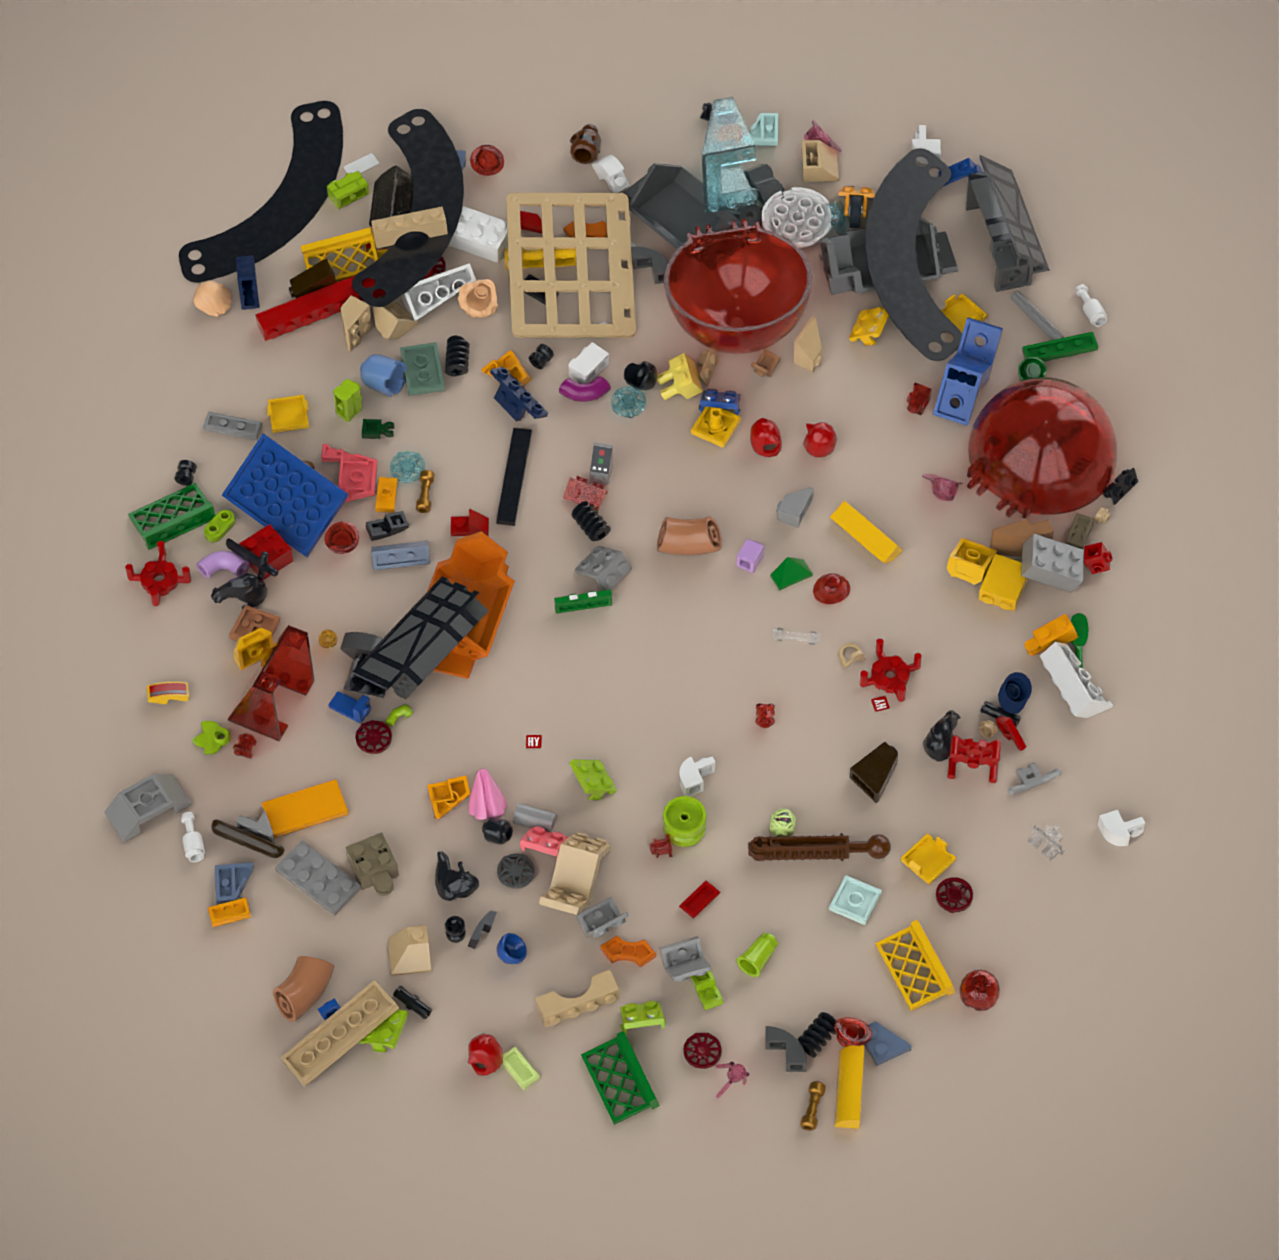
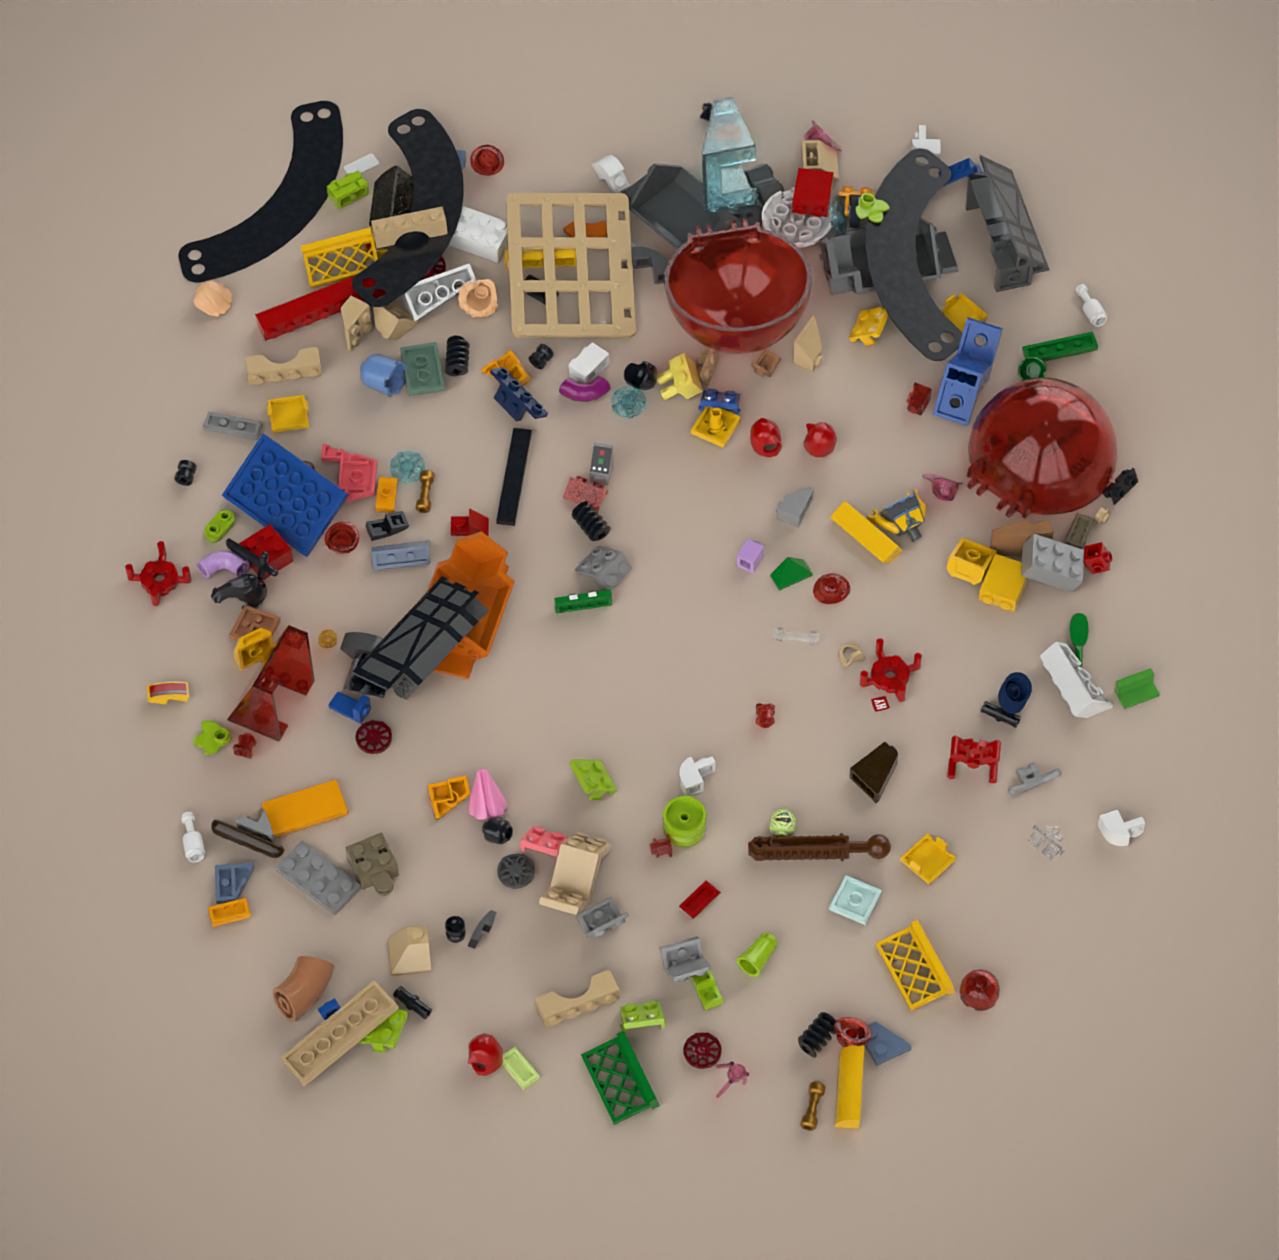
(145, 802): light grey slope -> none
(177, 524): green fence -> none
(247, 282): dark blue slope -> none
(262, 370): none -> tan arch
(312, 279): dark brown slope -> none
(347, 399): lime brick -> none
(374, 429): dark green plate -> none
(397, 712): lime arm -> none
(453, 883): black piece -> none
(511, 949): blue piece -> none
(530, 222): red tile -> none
(532, 817): light grey brick -> none
(533, 741): red sticker -> none
(585, 144): reddish brown piece -> none
(636, 952): orange tile -> none
(689, 536): nougat brick -> none
(765, 129): light aqua wing -> none
(782, 1040): dark grey brick -> none
(812, 192): none -> red brick
(871, 208): none -> lime plate
(902, 516): none -> torso
(940, 737): black piece -> none
(954, 895): dark red wheel -> none
(988, 728): tan plate -> none
(1010, 731): red tile -> none
(1036, 316): light grey axle -> none
(1057, 630): light orange brick -> none
(1136, 688): none -> bright green panel

